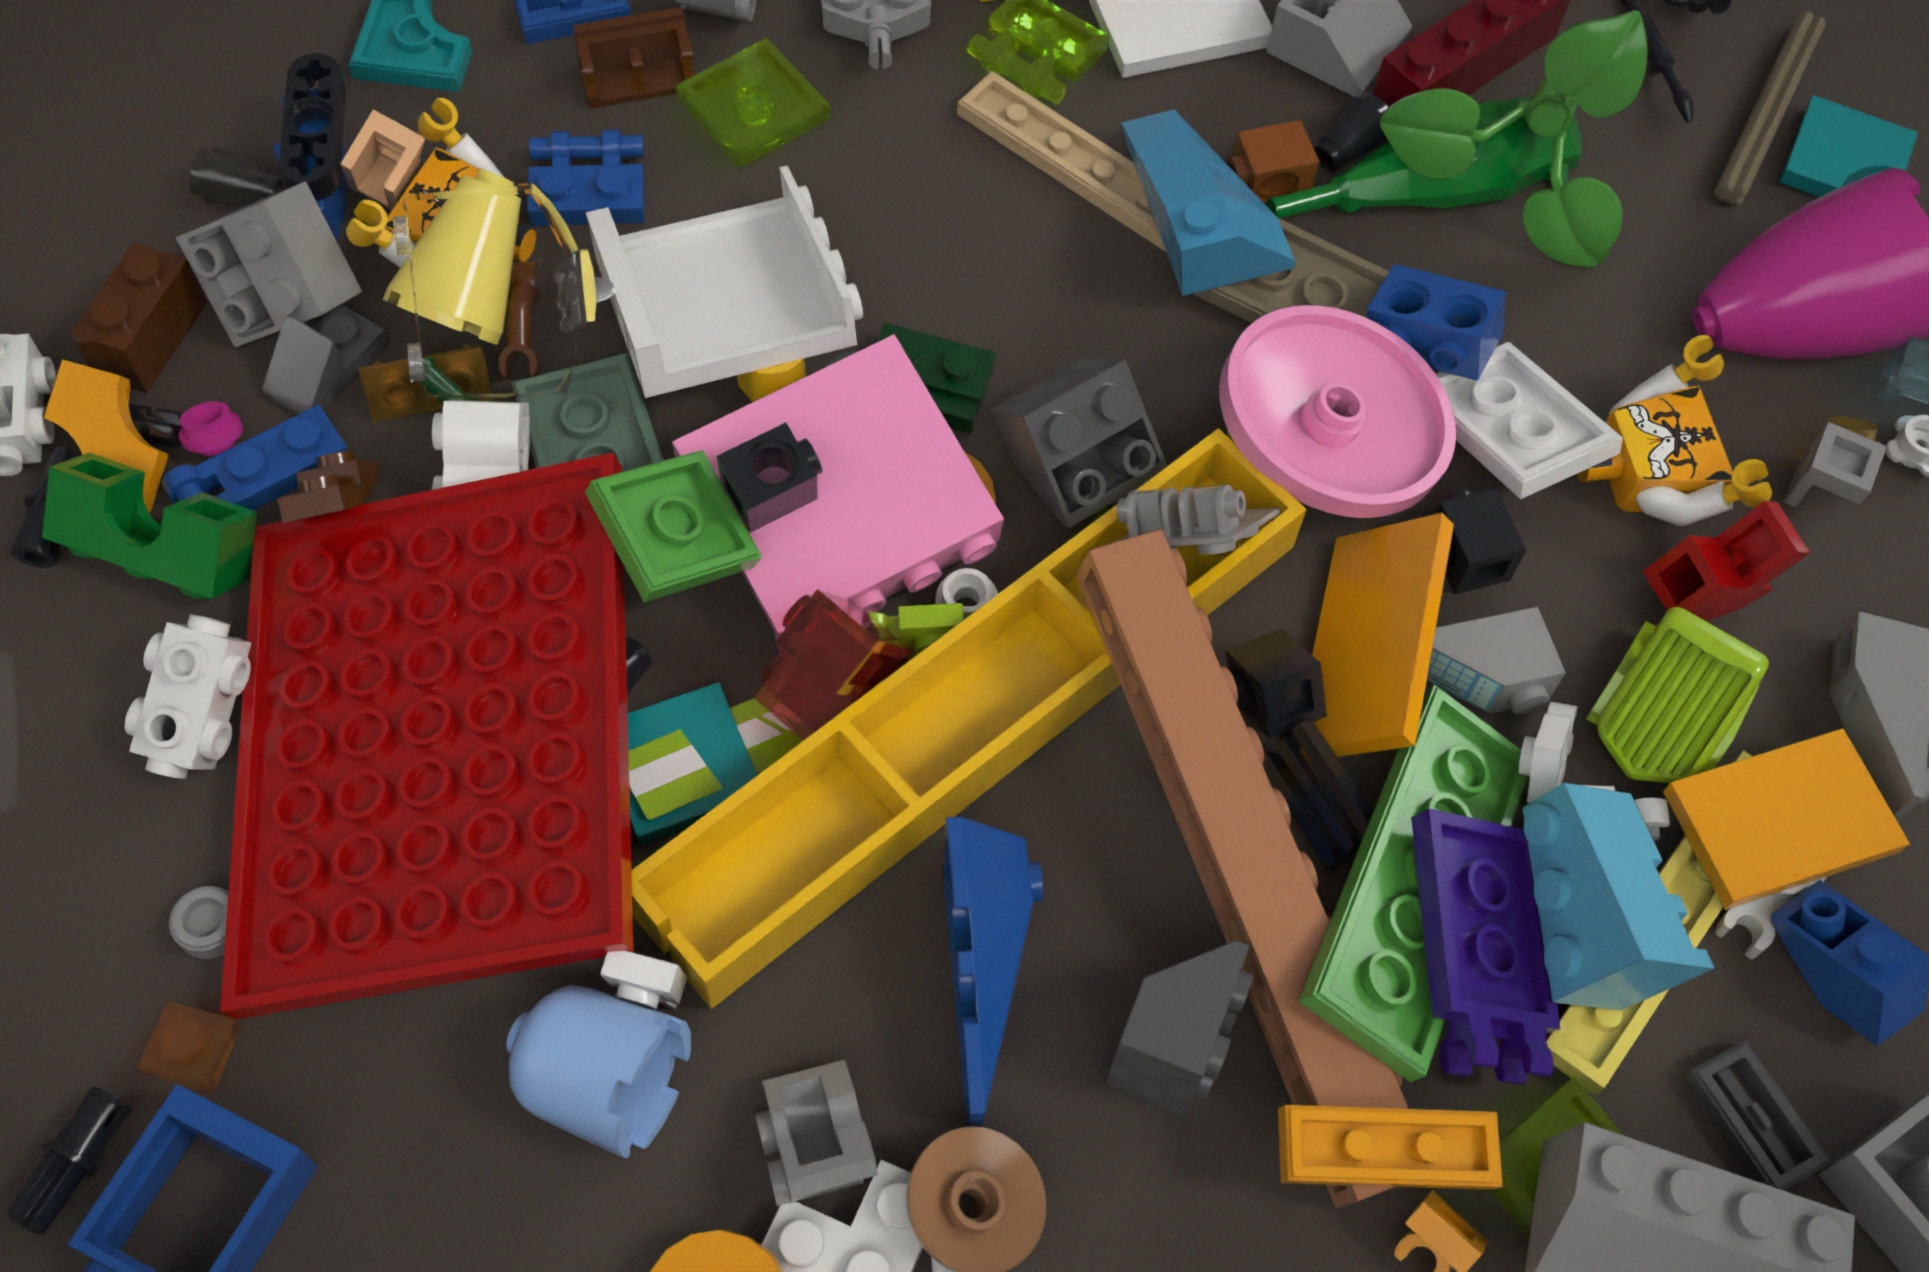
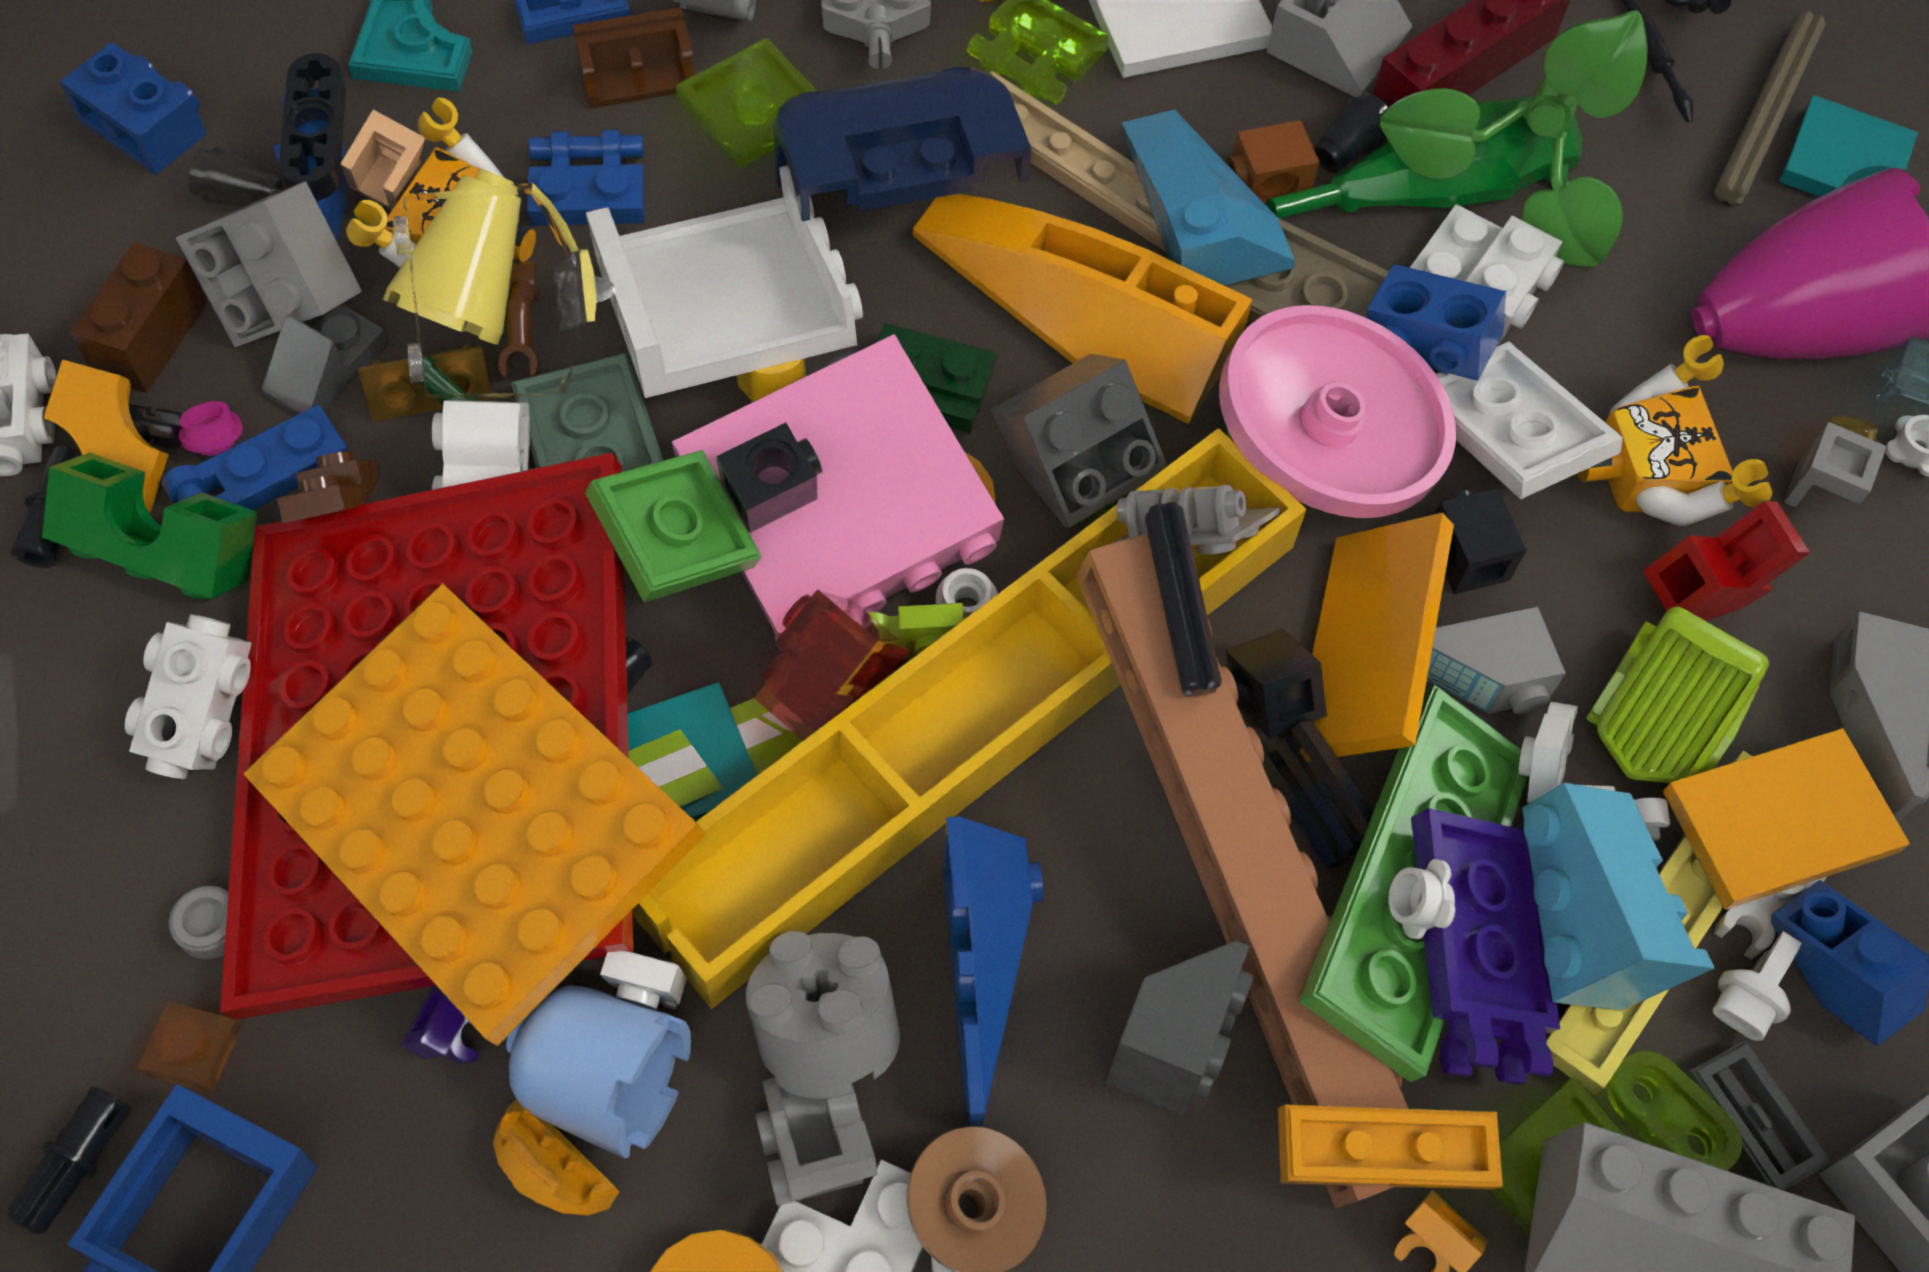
(134, 107): none -> blue brick
(438, 1030): none -> dark purple tile
(473, 812): none -> light orange plate
(548, 1165): none -> light orange plate
(823, 1012): none -> light grey brick
(899, 138): none -> dark blue piece
(1093, 294): none -> light orange wedge
(1182, 600): none -> black axle
(1422, 898): none -> white plate
(1501, 258): none -> white plate
(1675, 1110): none -> clear neon green plate
(1752, 997): none -> white piece

